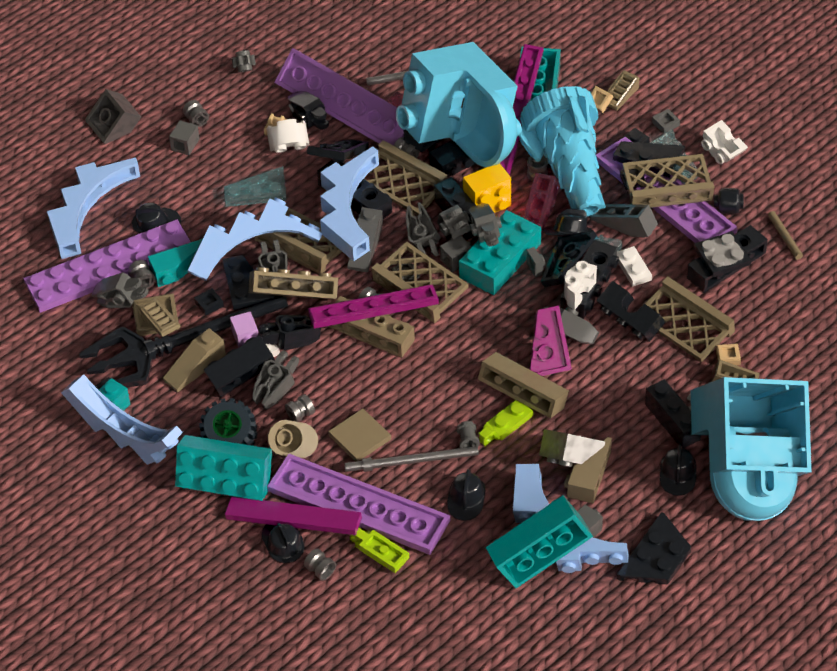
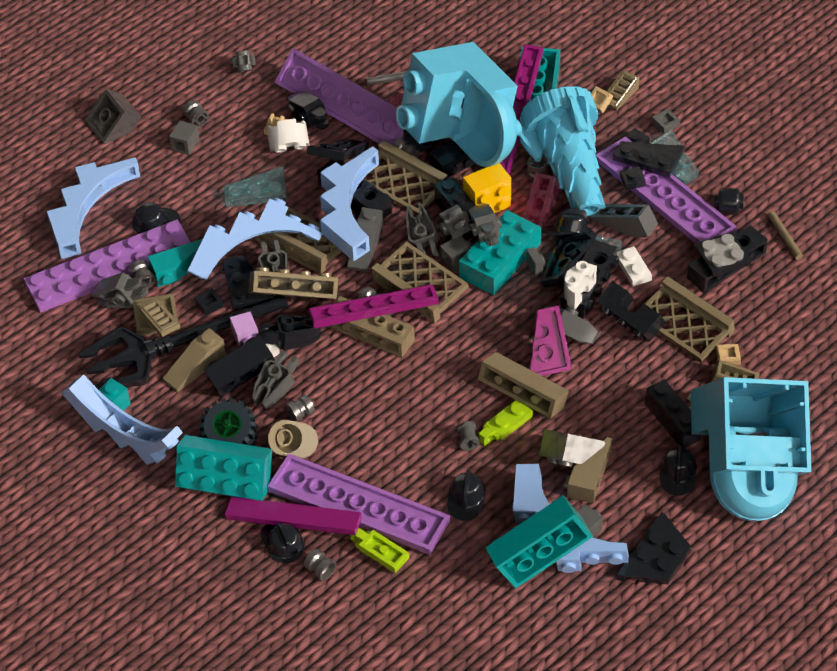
(359, 435): dark tan tile -> none
(368, 464): flat silver bar -> none
(670, 193): dark tan fence -> none
(721, 143): white cylinder -> none

